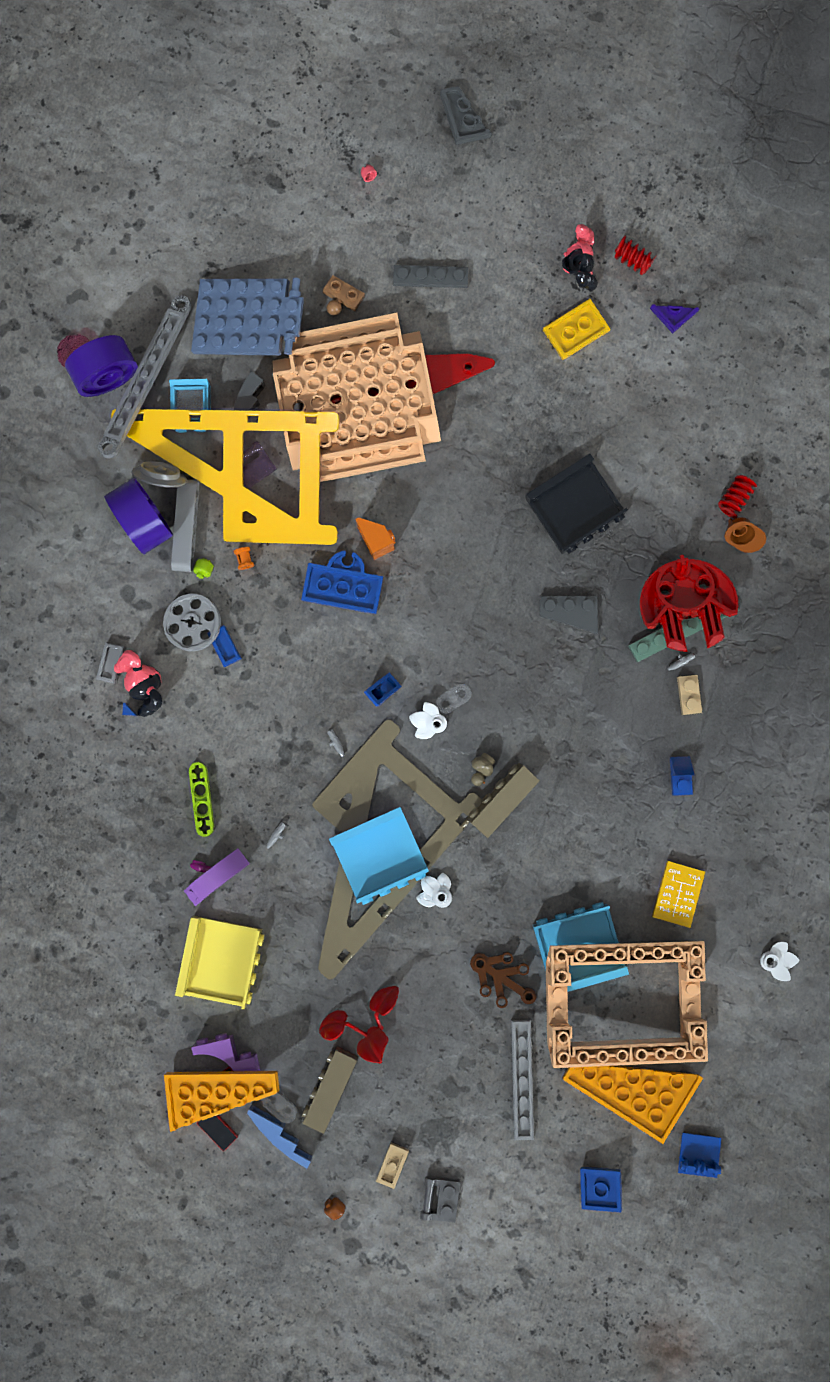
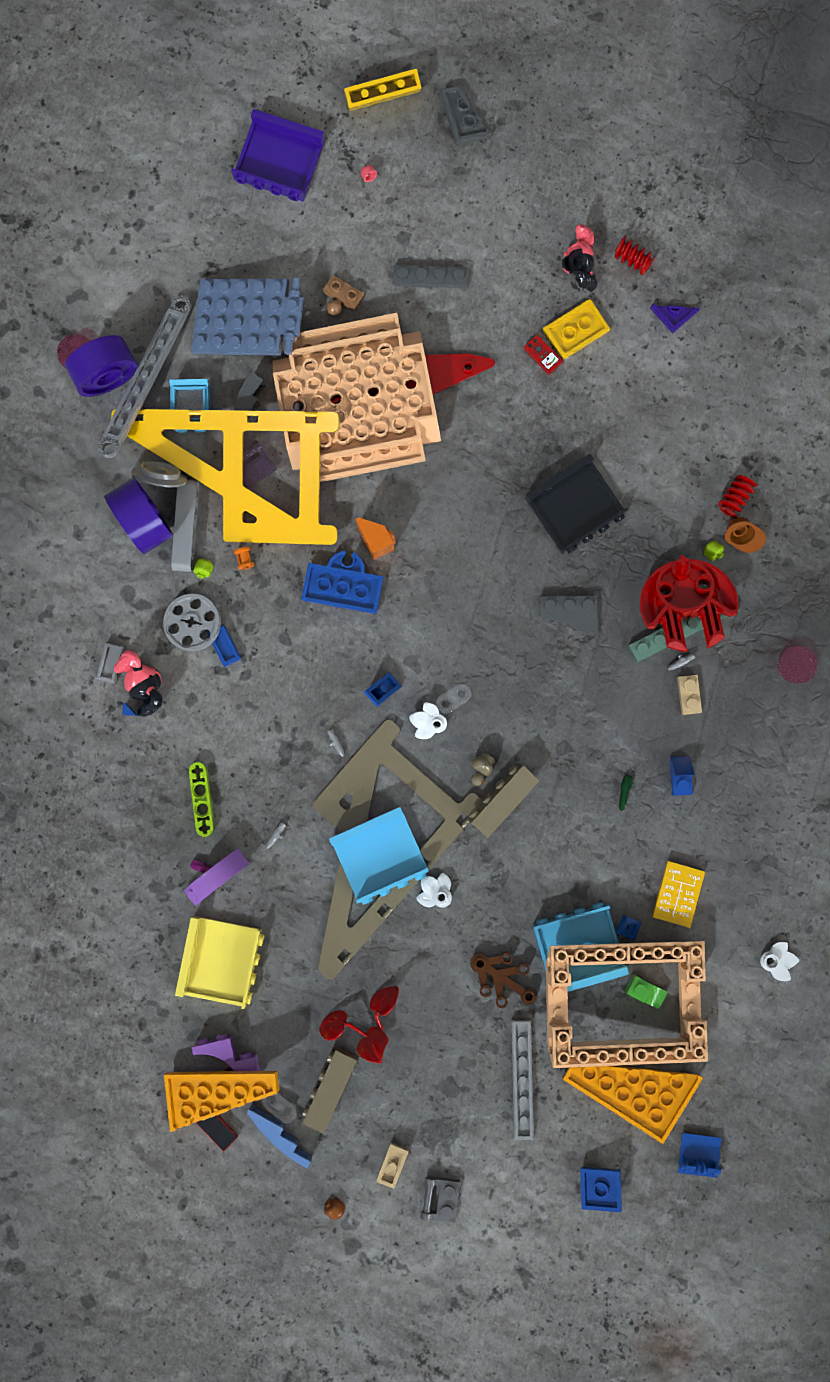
(279, 156): none -> dark purple panel
(382, 89): none -> yellow brick
(543, 355): none -> red tile
(625, 787): none -> dark green piece
(628, 927): none -> blue tile
(645, 991): none -> bright green arch
(714, 550): none -> lime piece
(797, 664): none -> clear pink tile

